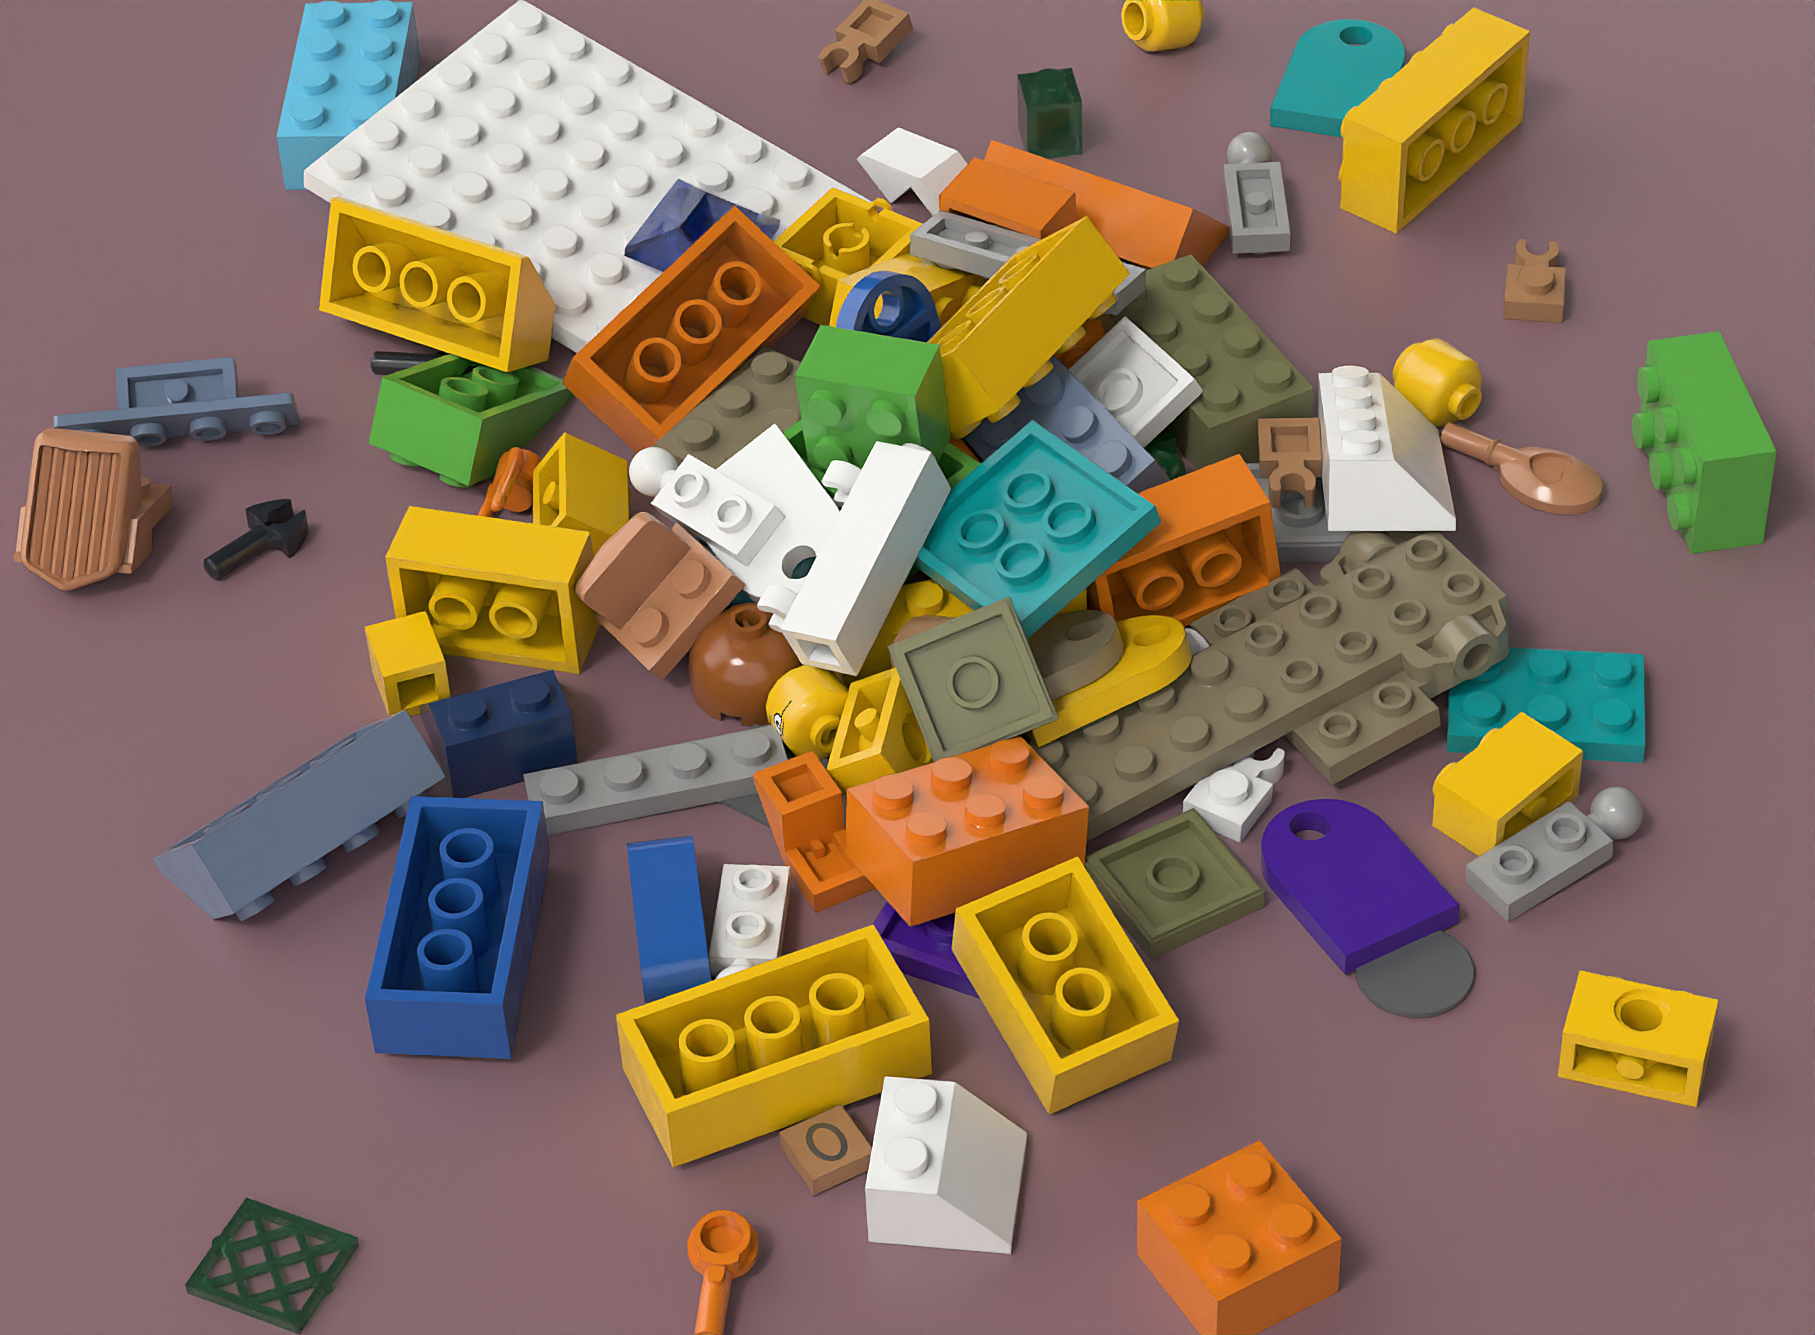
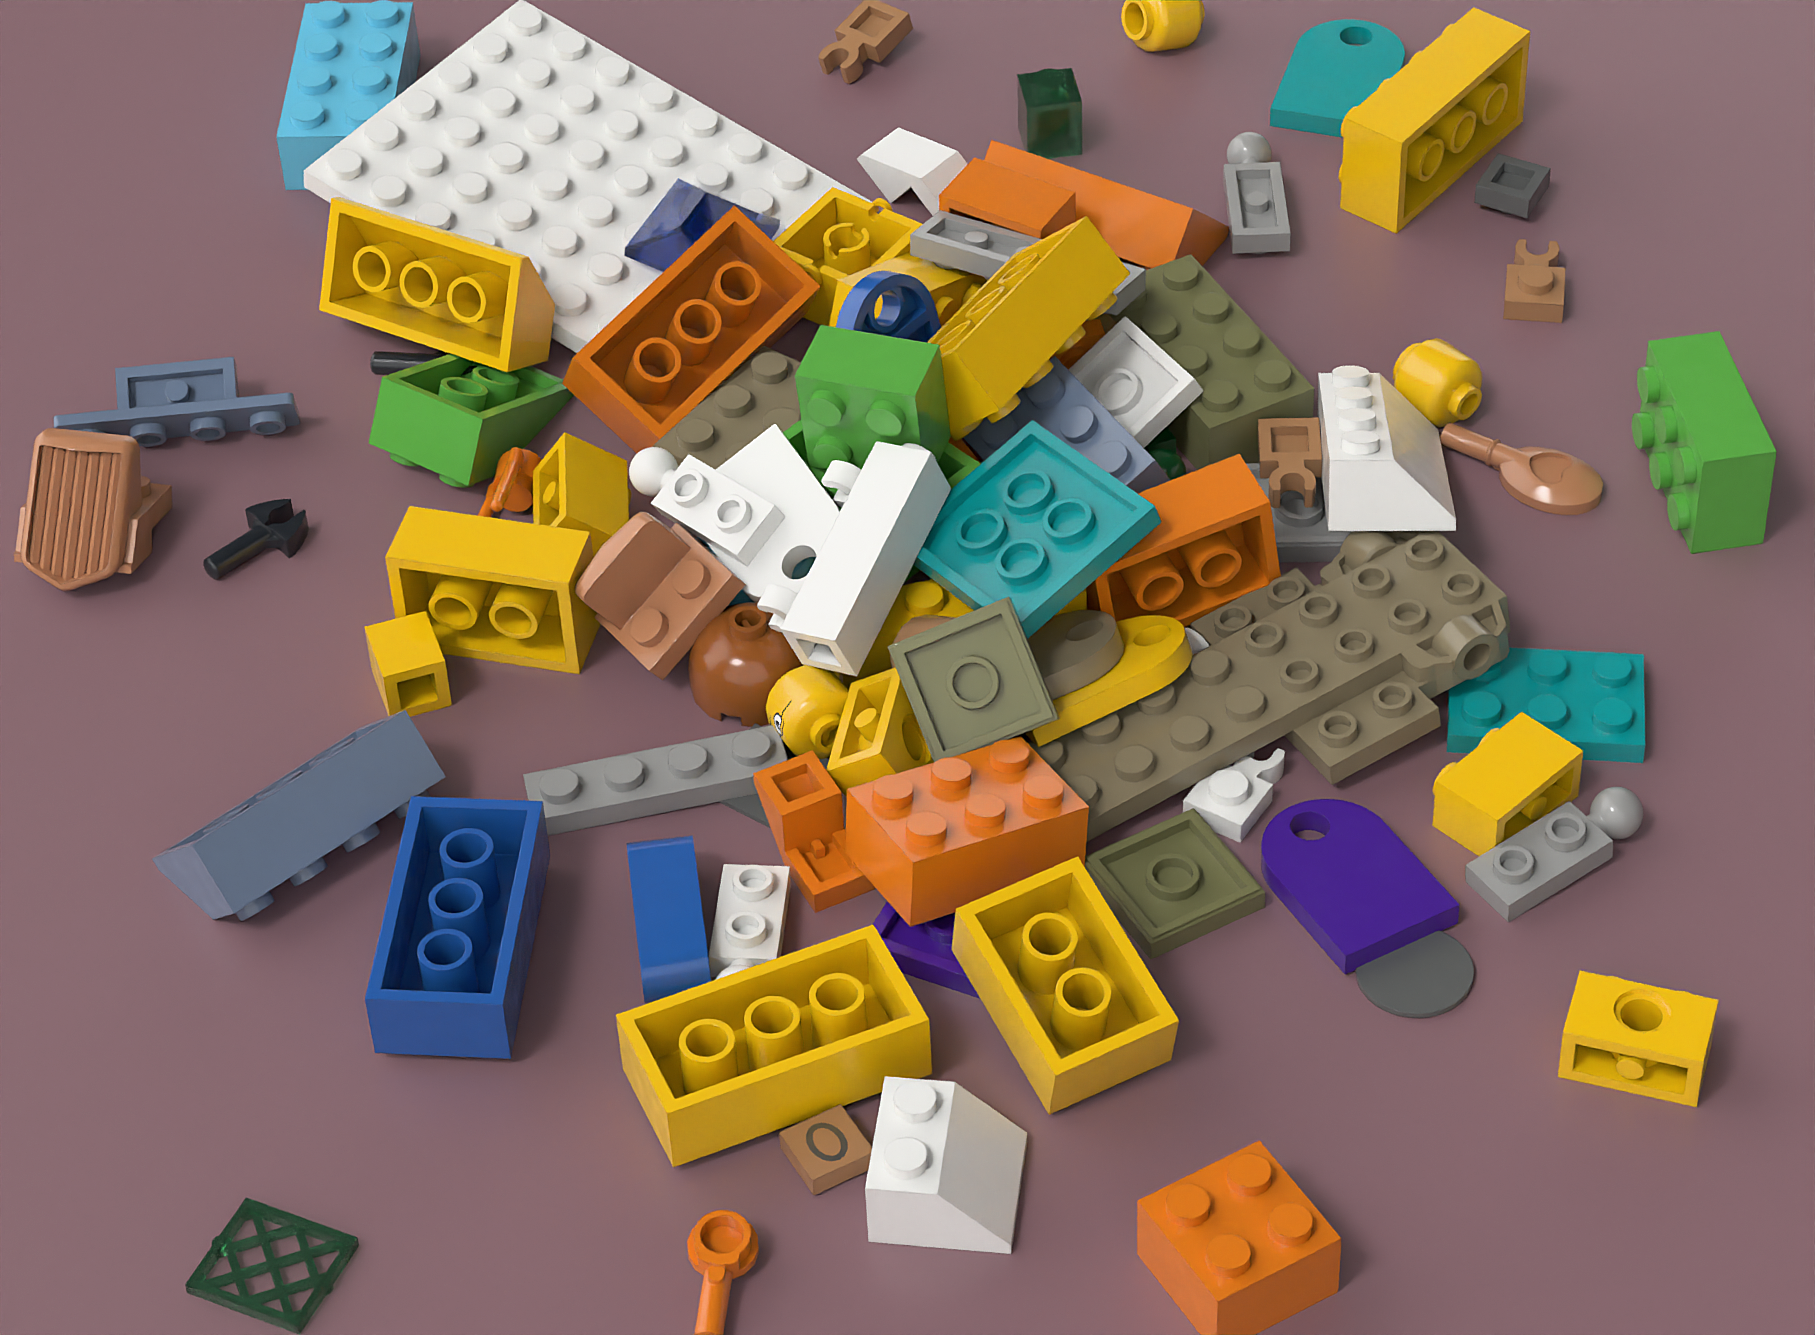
(501, 733): dark blue slope -> none
(1512, 185): none -> dark grey plate

